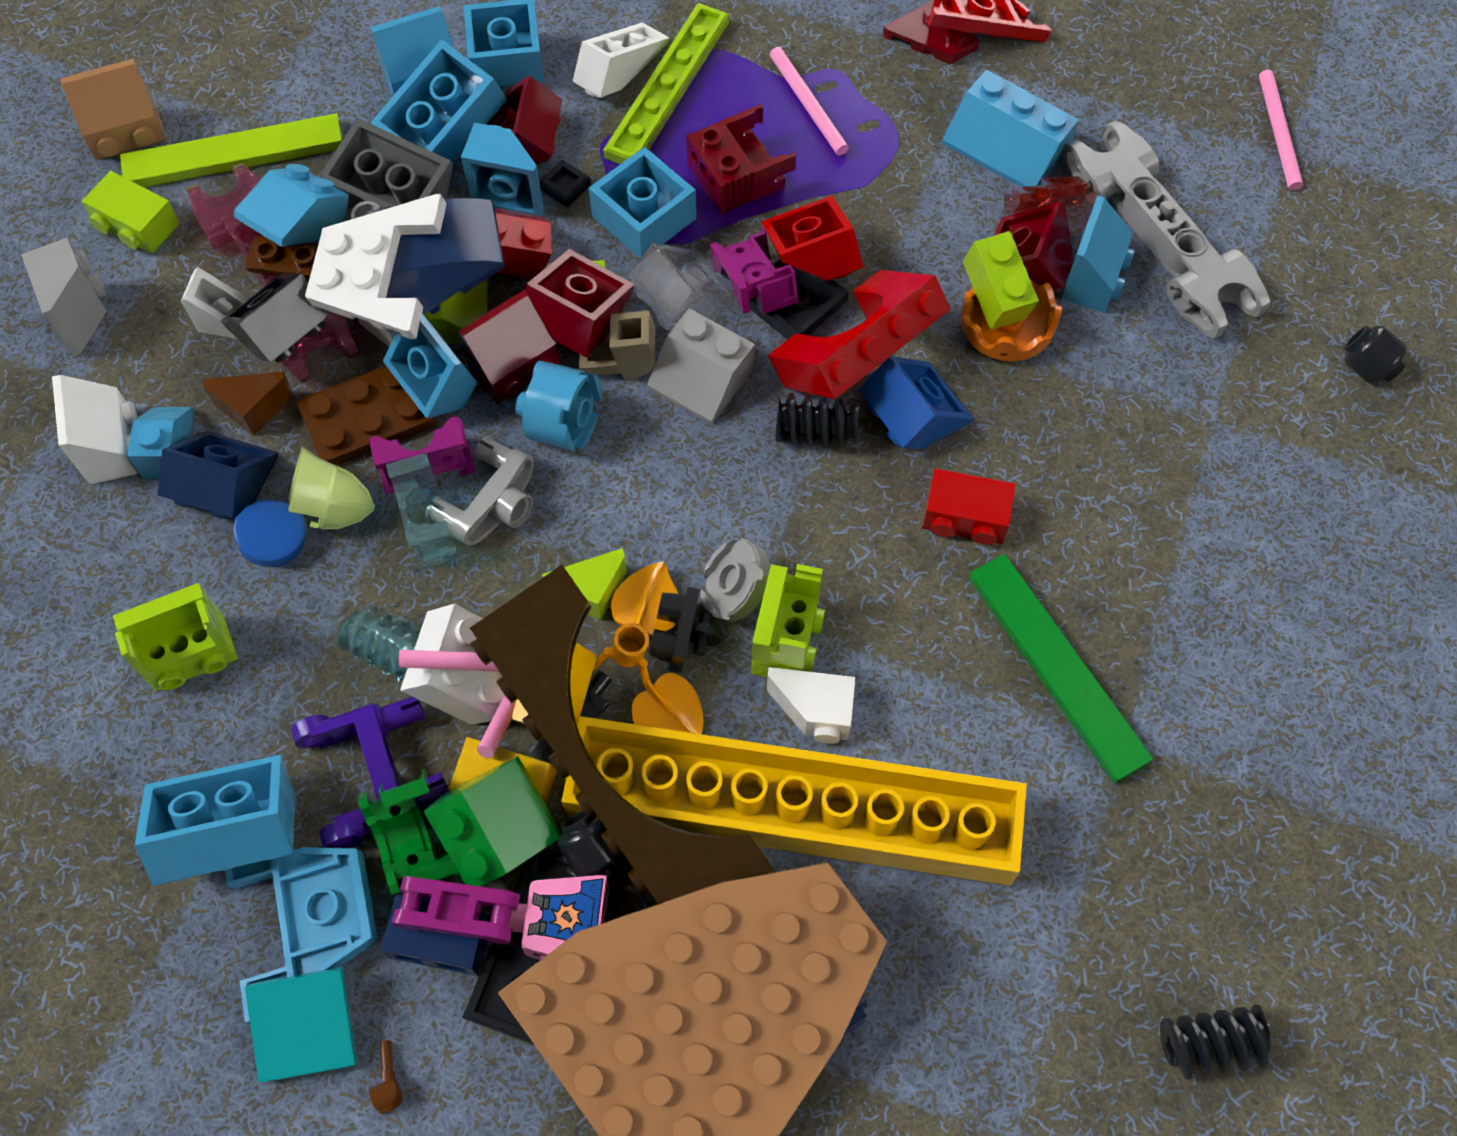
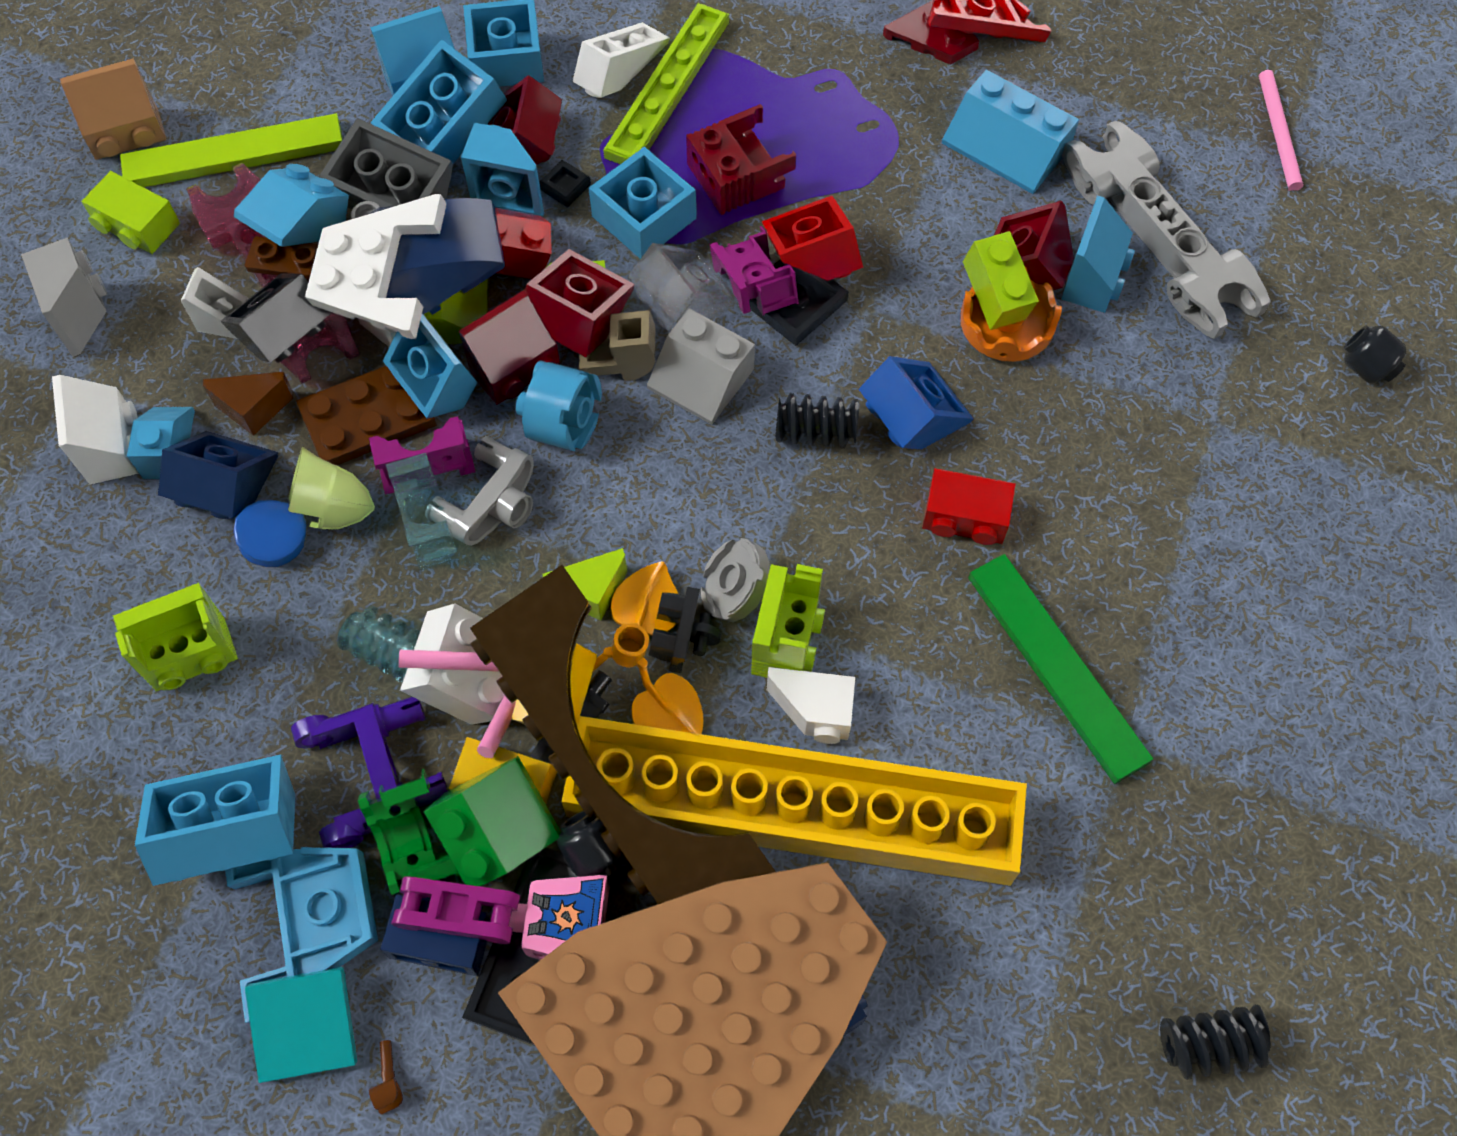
(809, 101): bright pink bar -> none
(895, 312): red arch -> none
(1068, 189): clear red slope -> none

